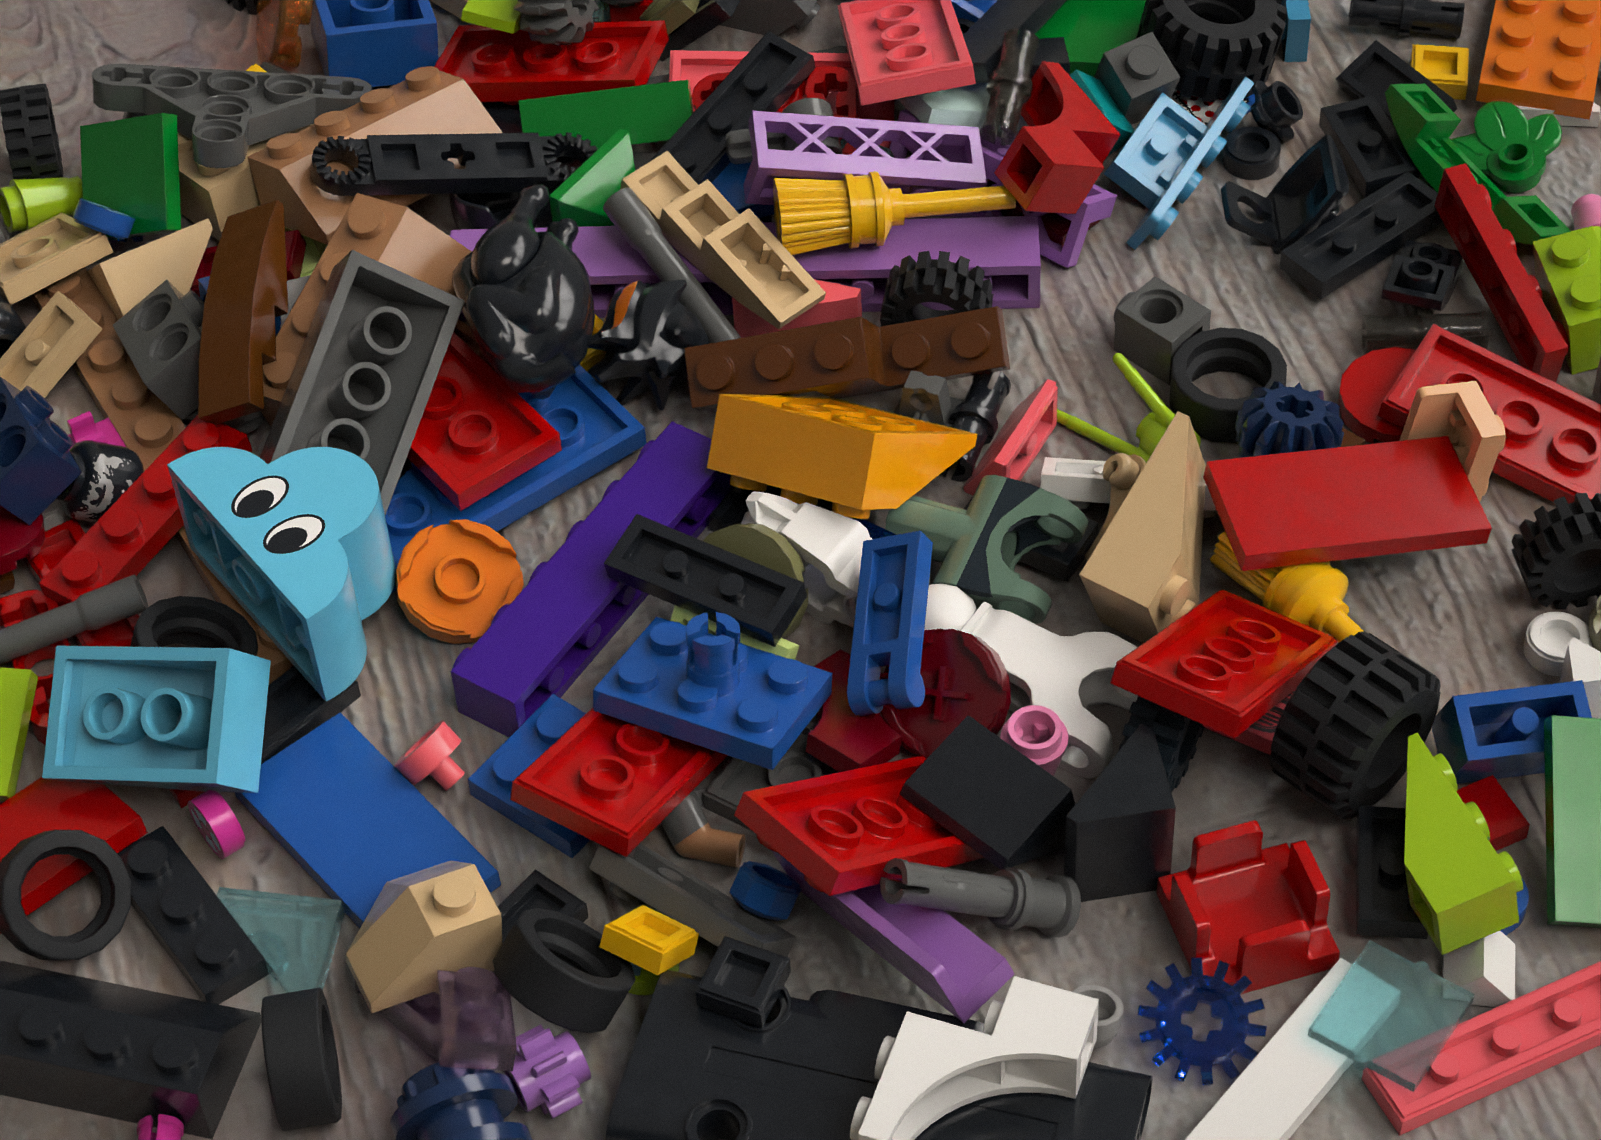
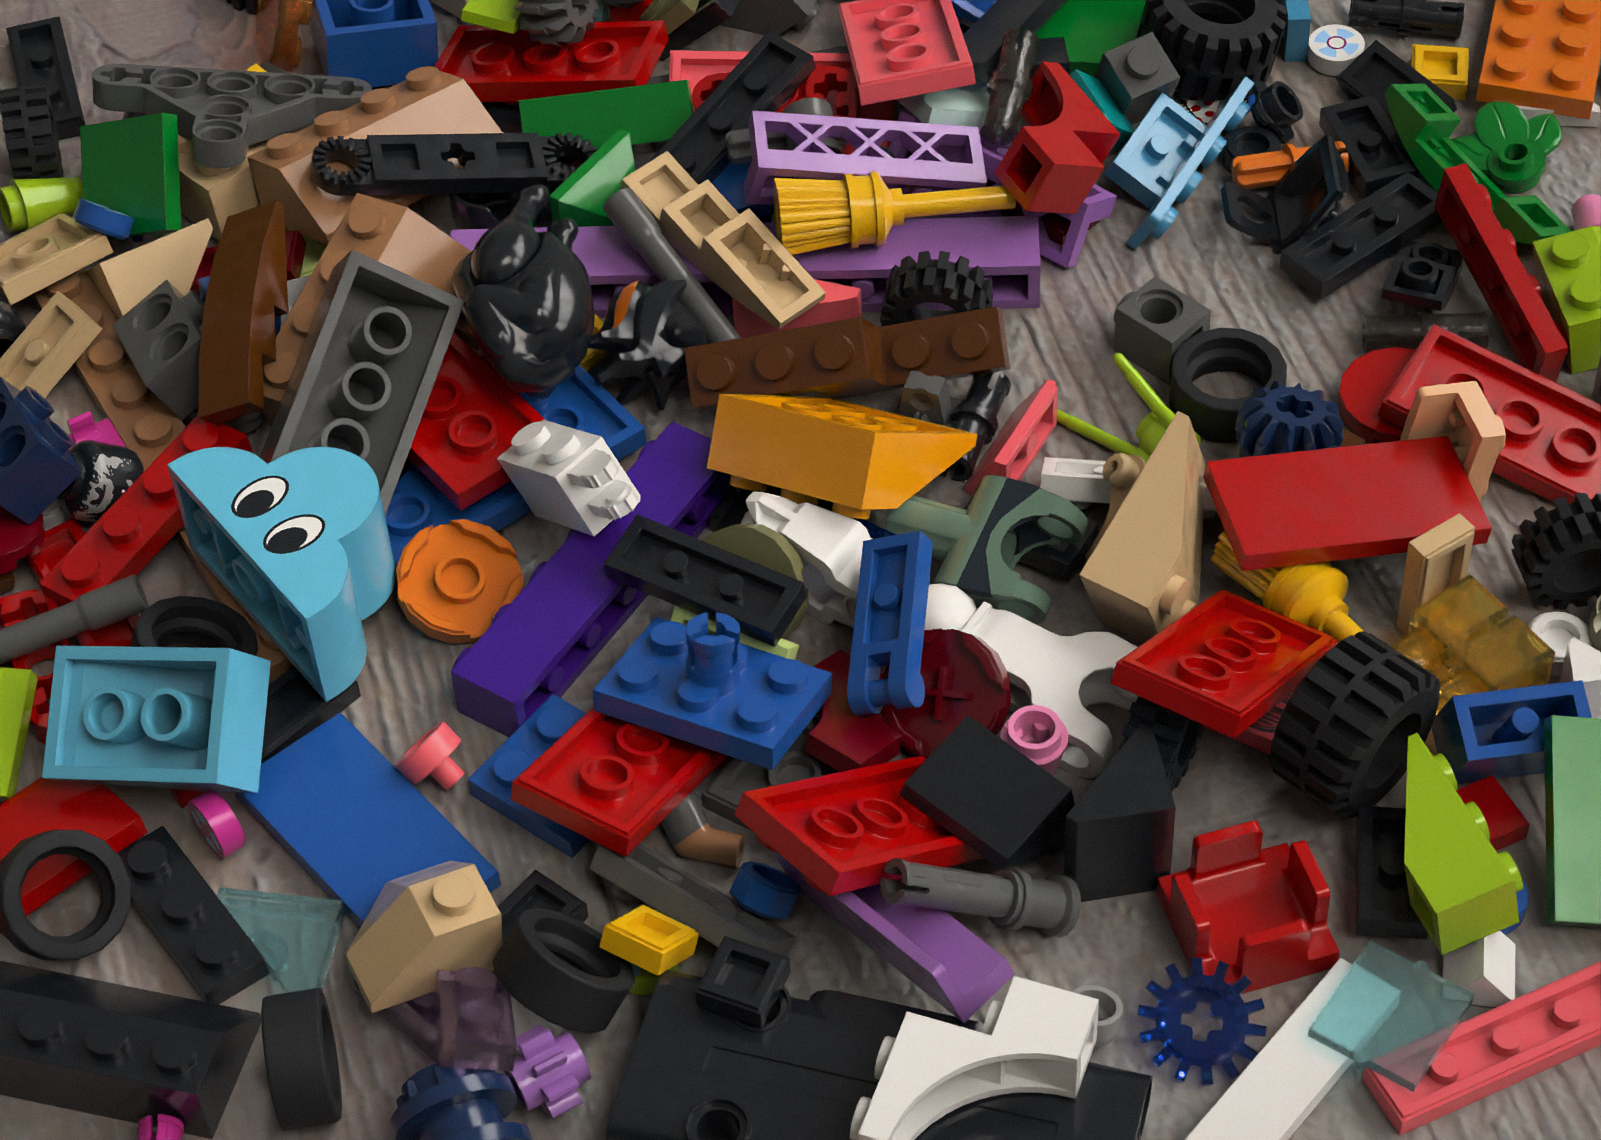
(43, 58): none -> black tile
(569, 476): none -> white hinge
(1269, 167): none -> orange axle
(1334, 48): none -> white tile
(1434, 564): none -> tan tile
(1474, 644): none -> clear yellow hips

